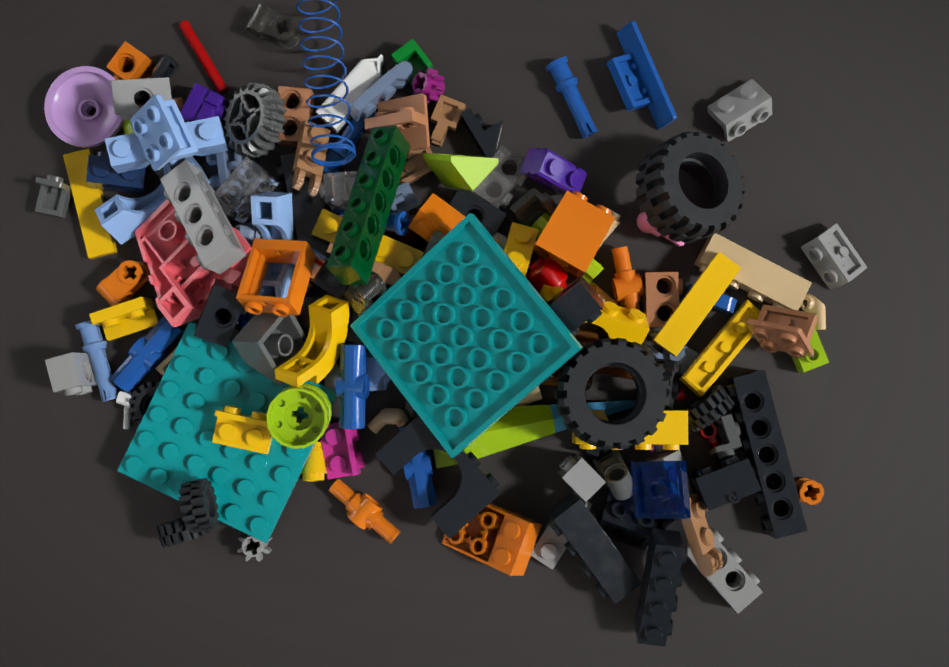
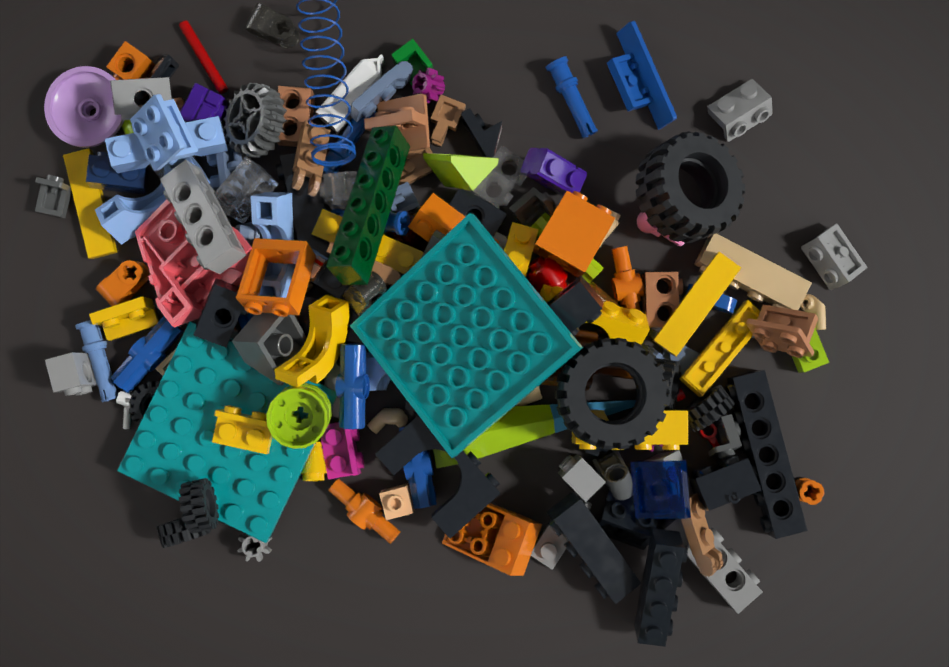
(397, 501): none -> light nougat brick

